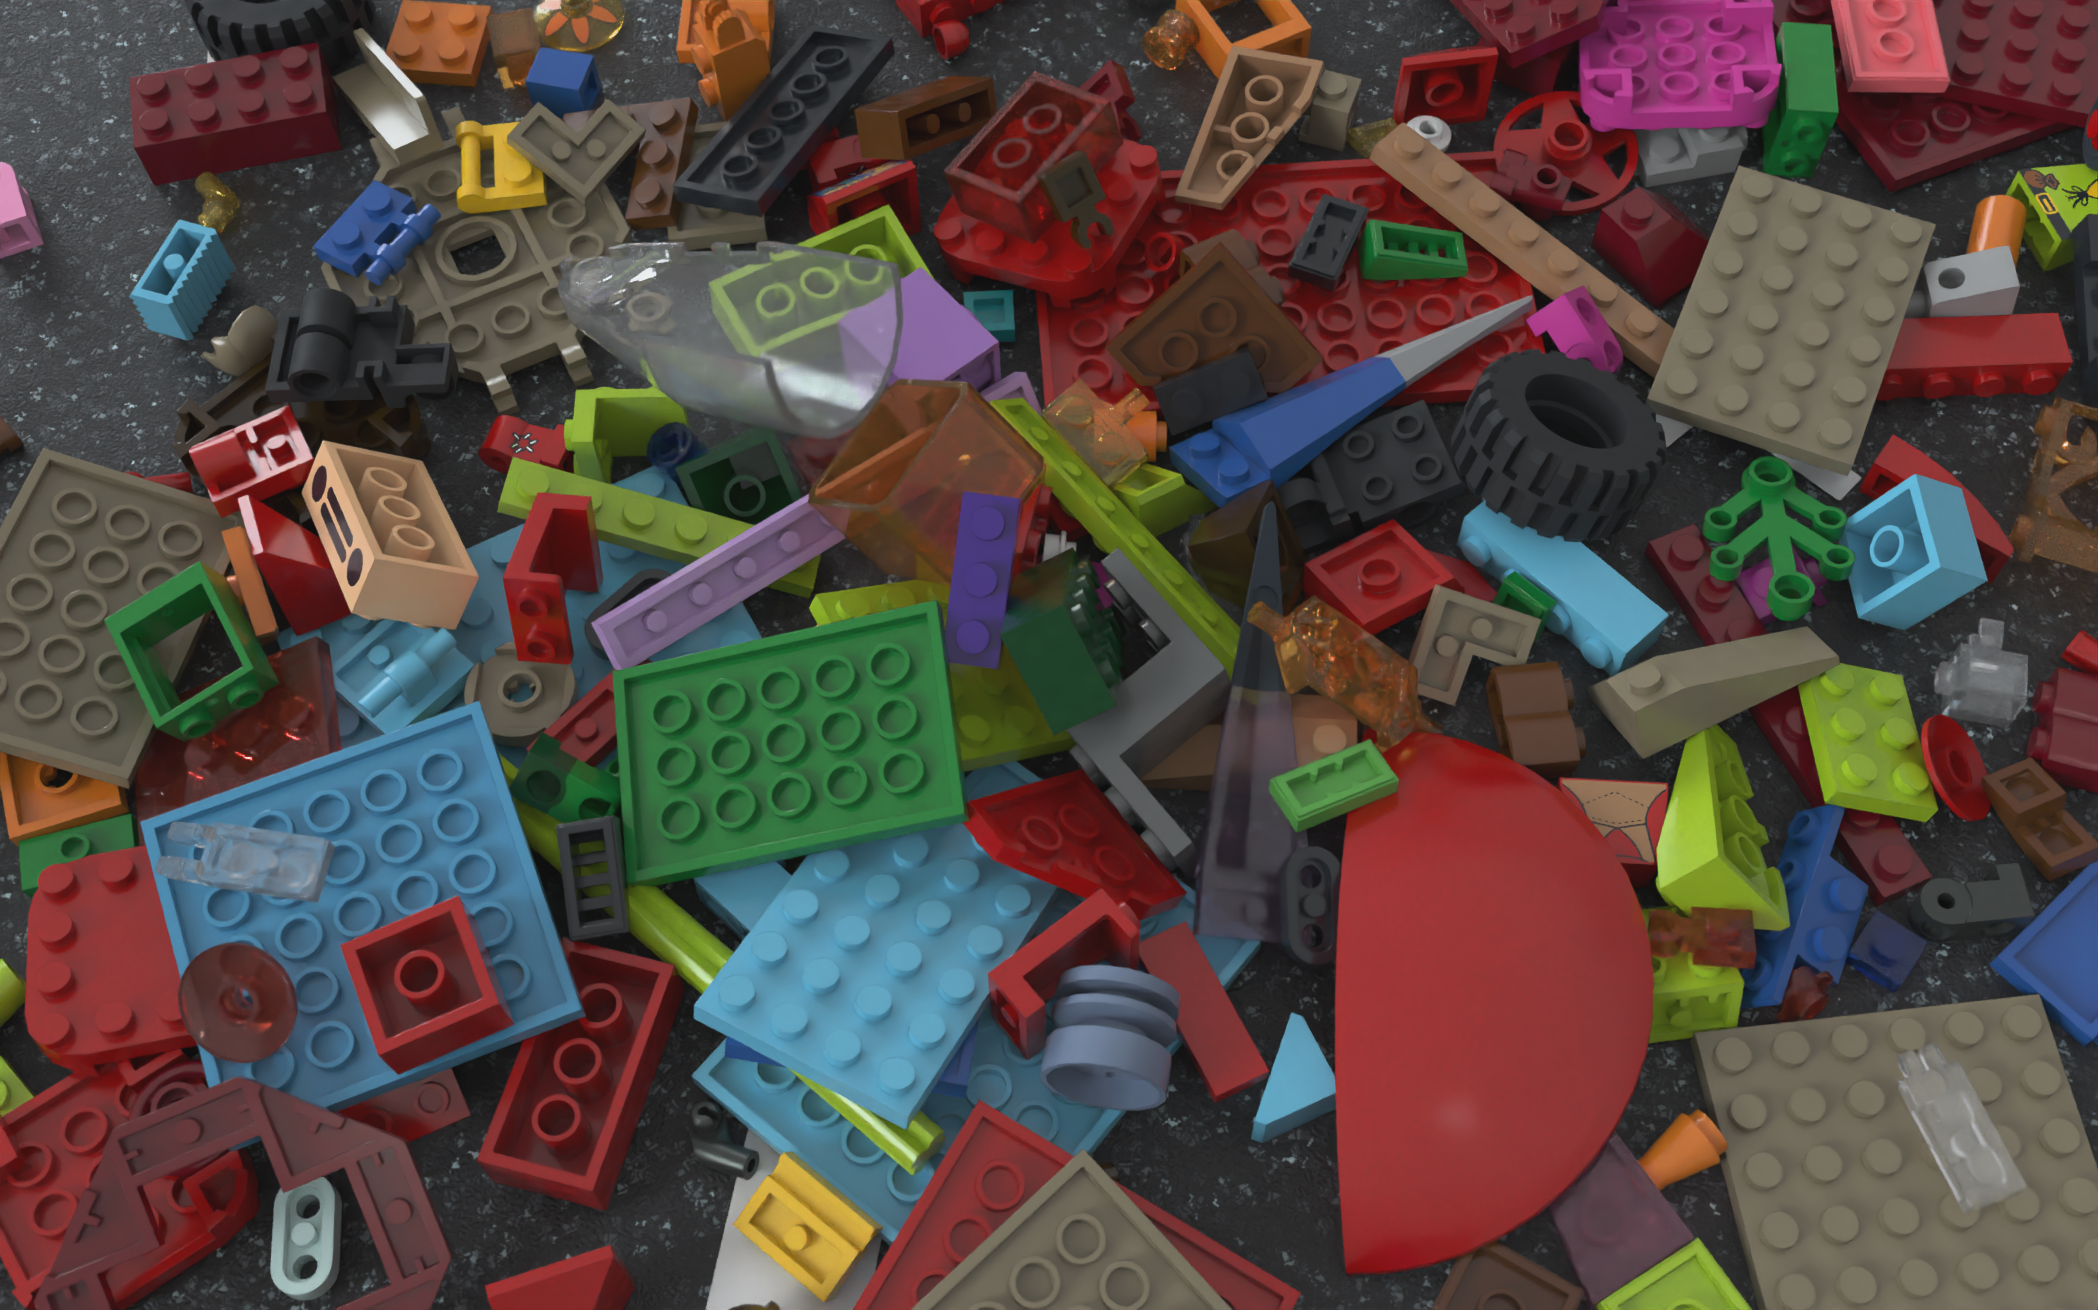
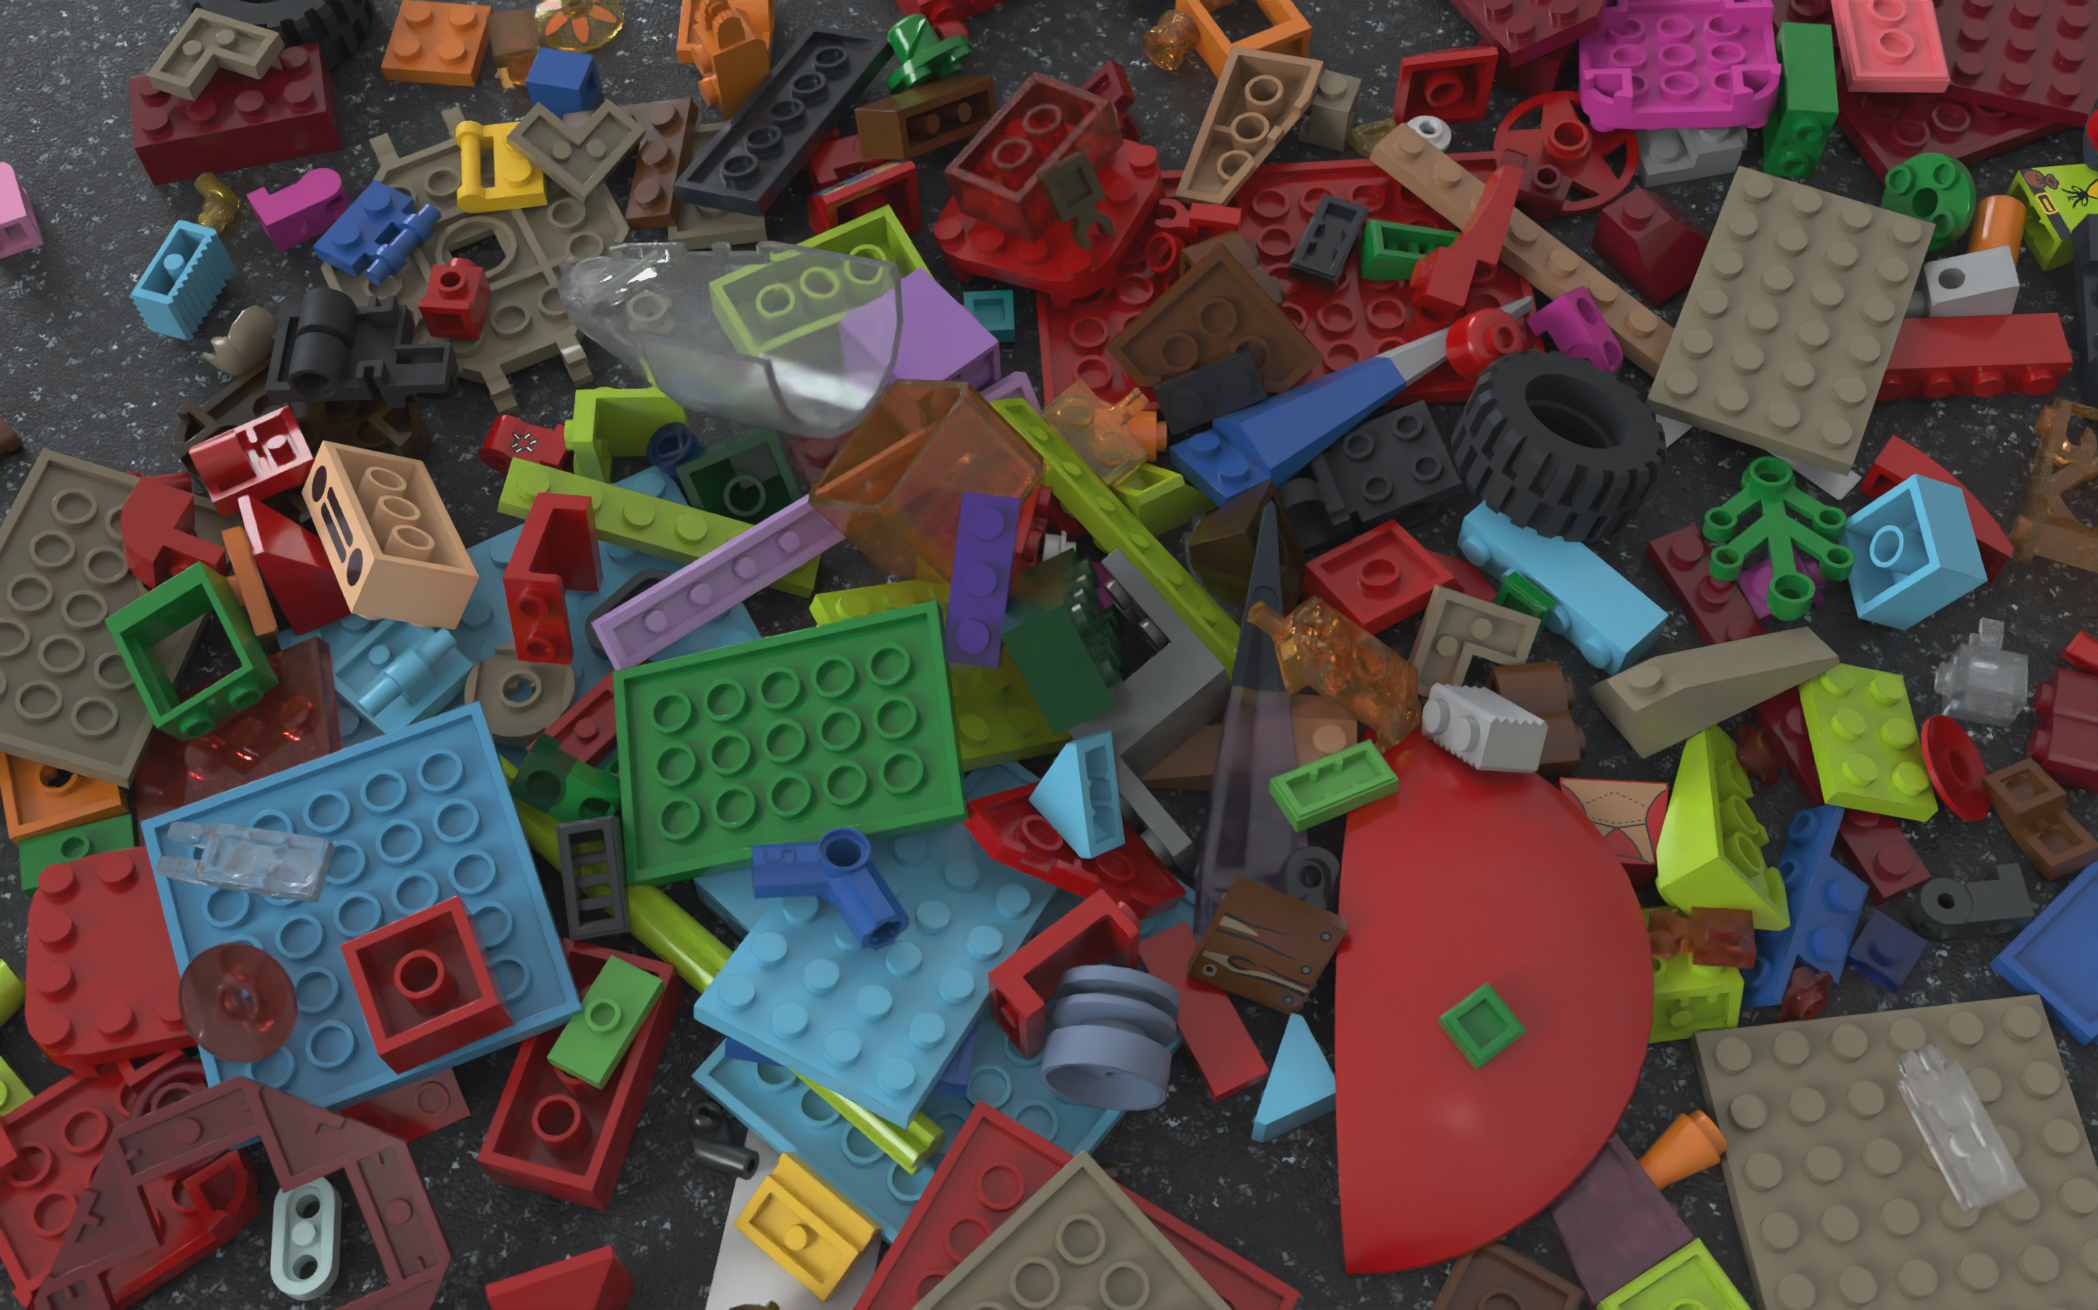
(157, 533): none -> red brick
(211, 43): none -> dark tan plate
(301, 209): none -> dark pink leg
(389, 103): dark tan panel -> none
(457, 290): none -> red brick
(610, 1021): none -> bright green plate
(816, 870): none -> blue piece
(923, 54): none -> green plate
(1082, 796): none -> medium azure slope
(1199, 224): none -> red plate
(1266, 946): none -> reddish brown tile
(1446, 273): none -> red slope
(1480, 340): none -> red head
(1481, 1026): none -> green tile
(1484, 728): none -> light grey brick
(1761, 753): none -> clear red plate
(1935, 191): none -> green plate

